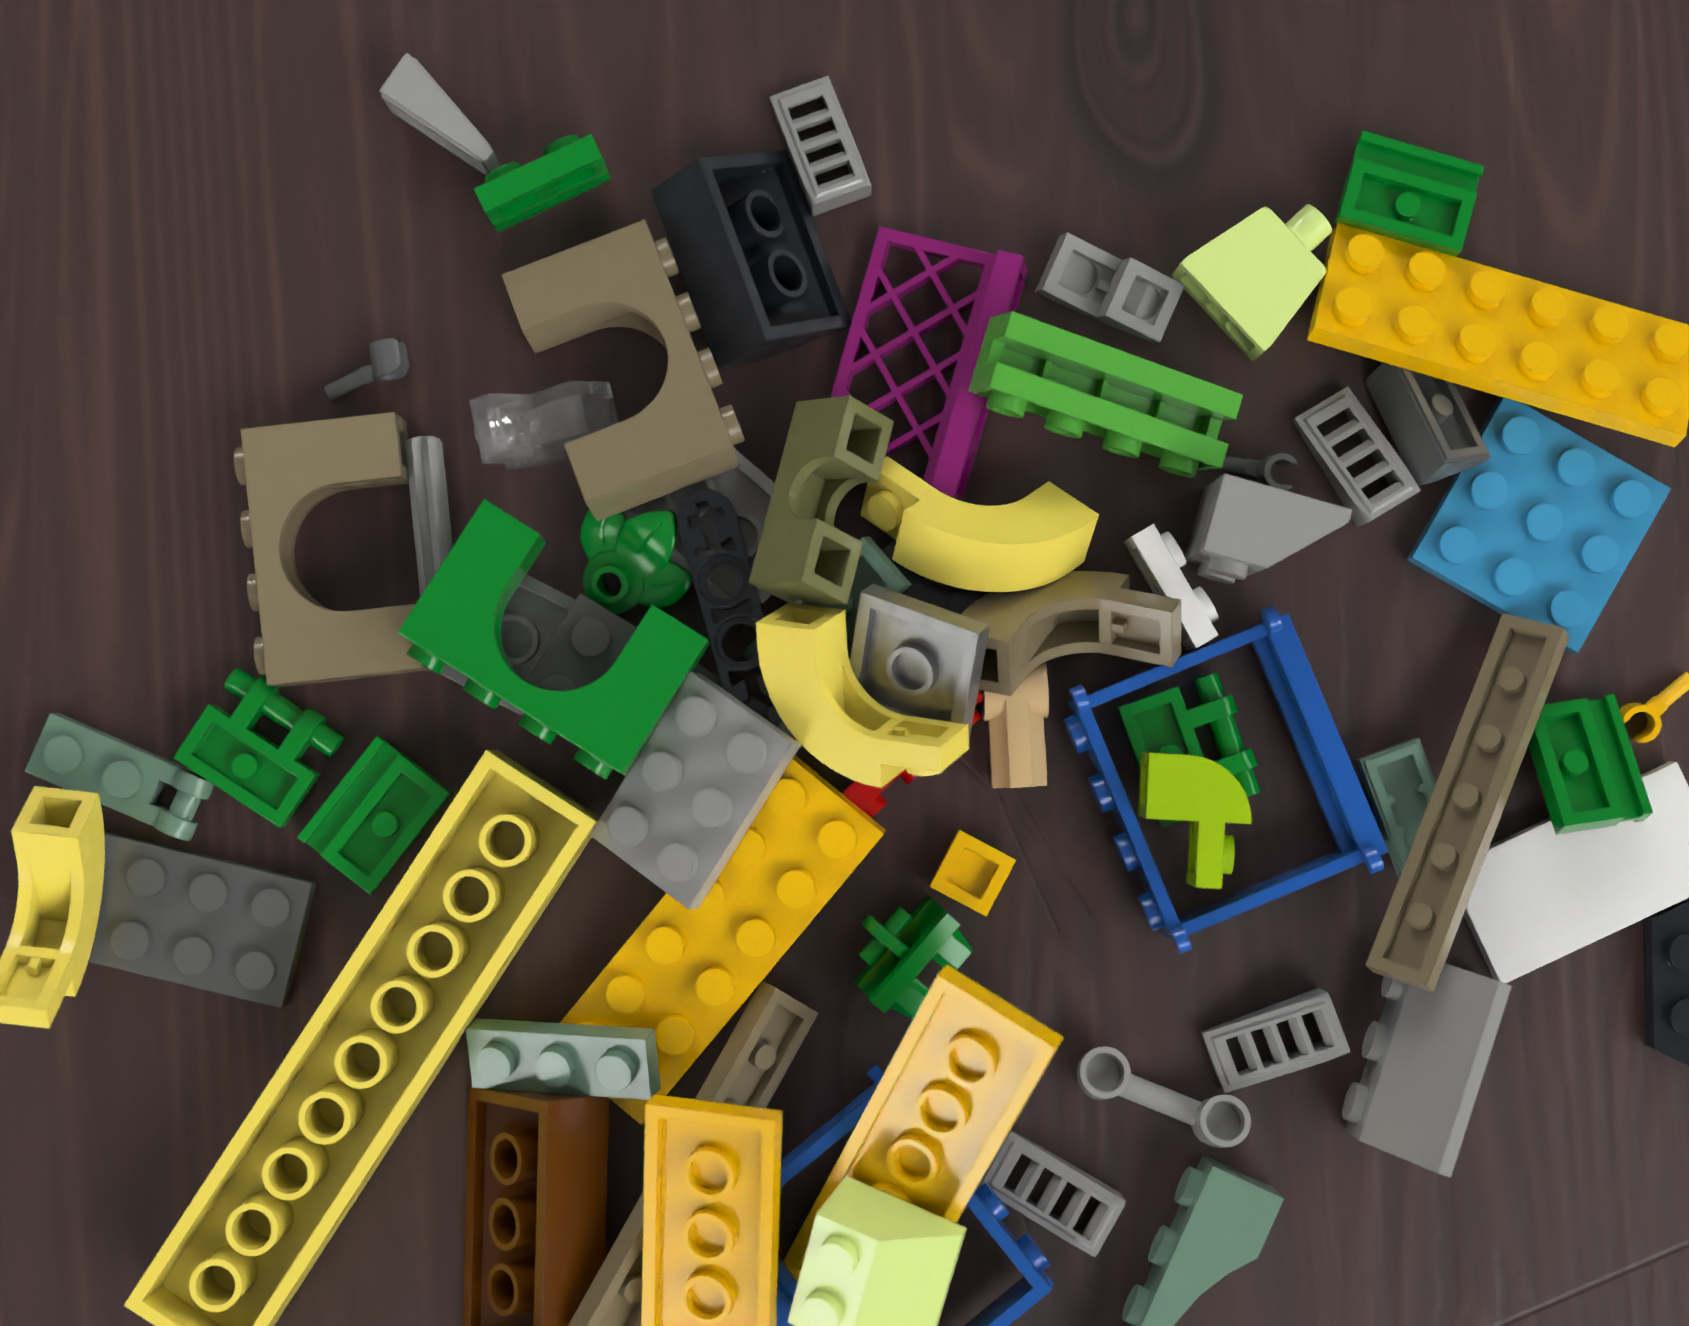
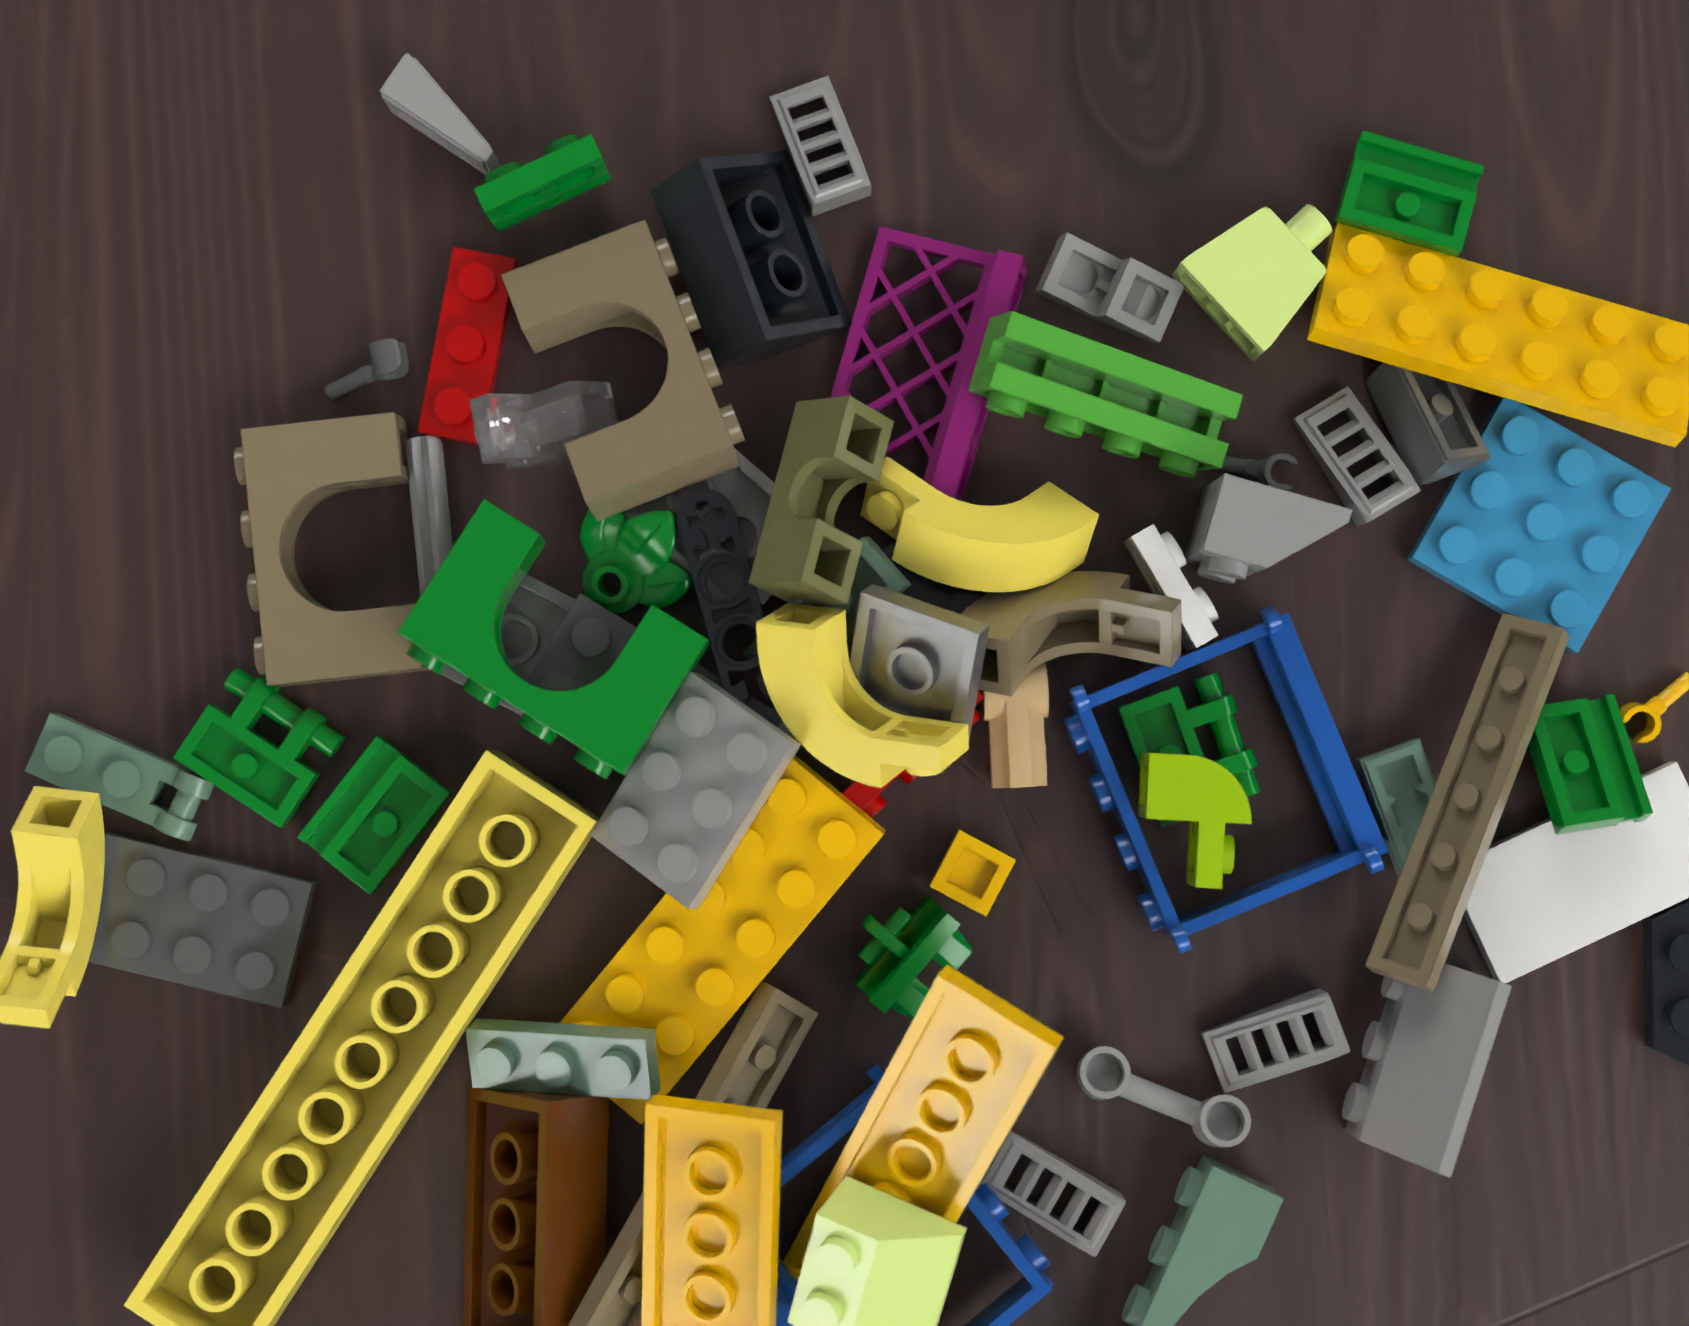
(466, 343): none -> red plate

